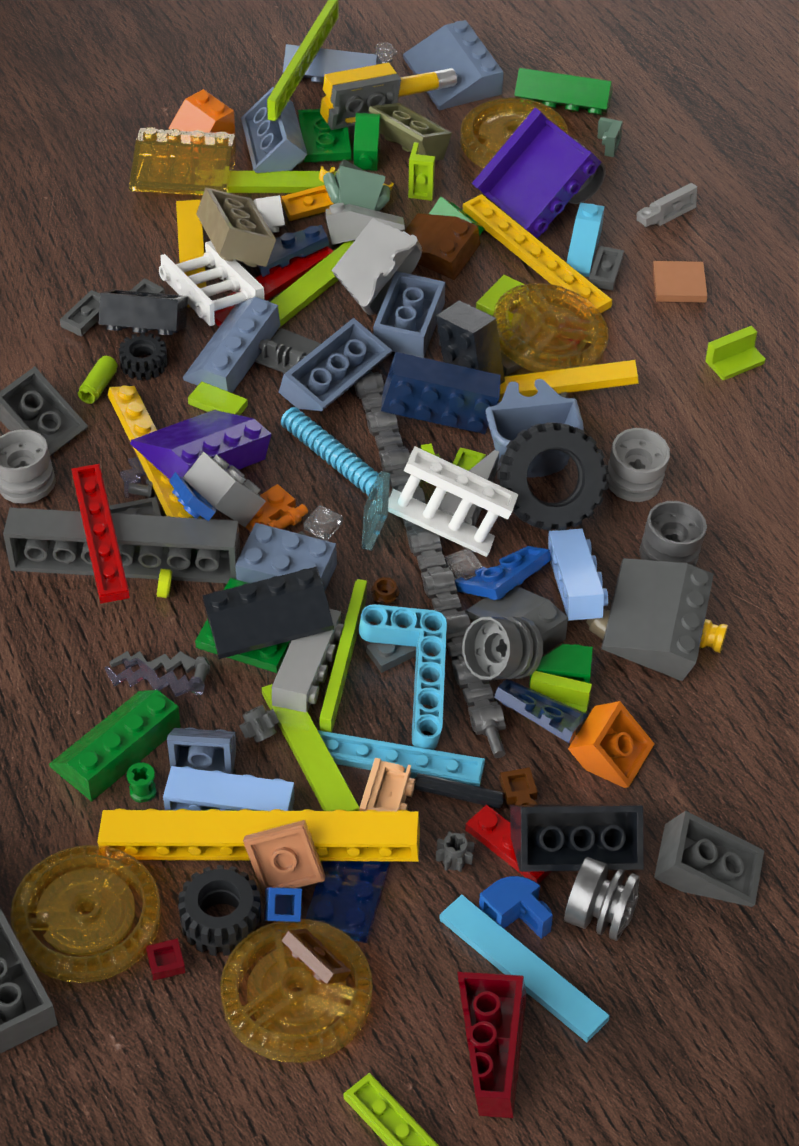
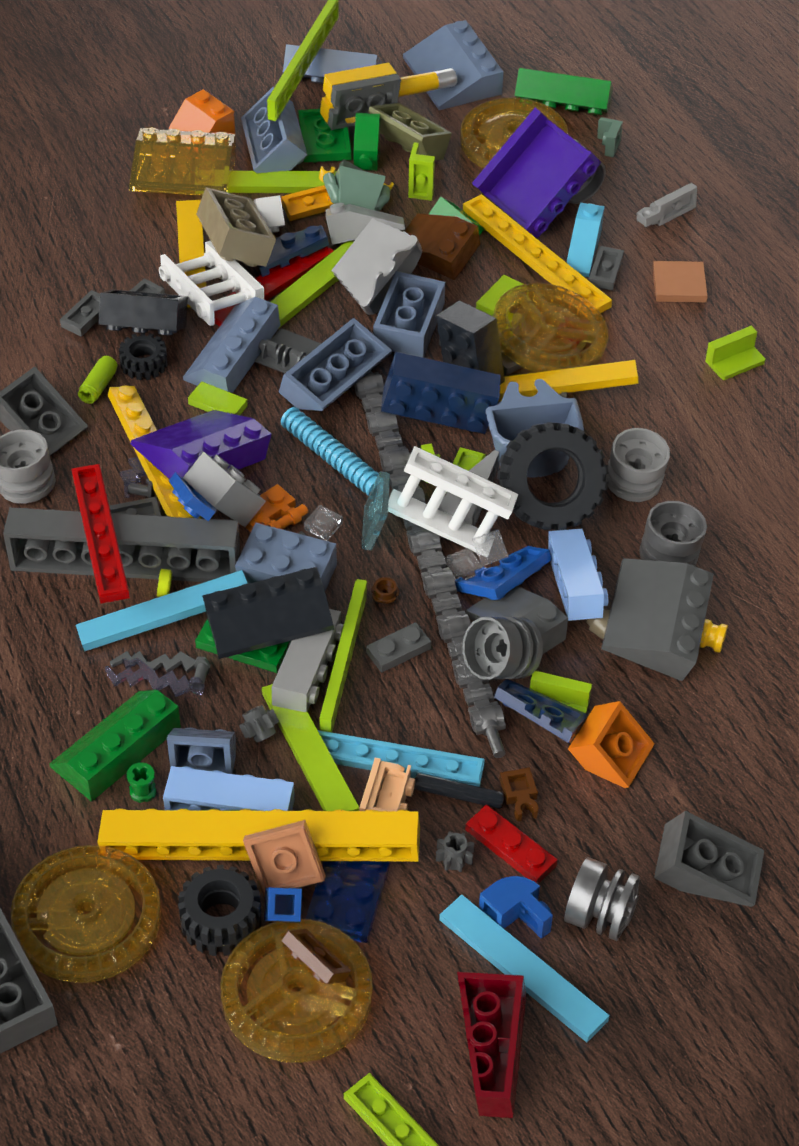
(153, 612): none -> medium azure tile
(165, 959): dark red plate -> none
(385, 52): clear plate -> none
(425, 666): medium azure beam -> none
(490, 547): none -> clear tile
(568, 662): green slope -> none
(569, 833): black slope -> none

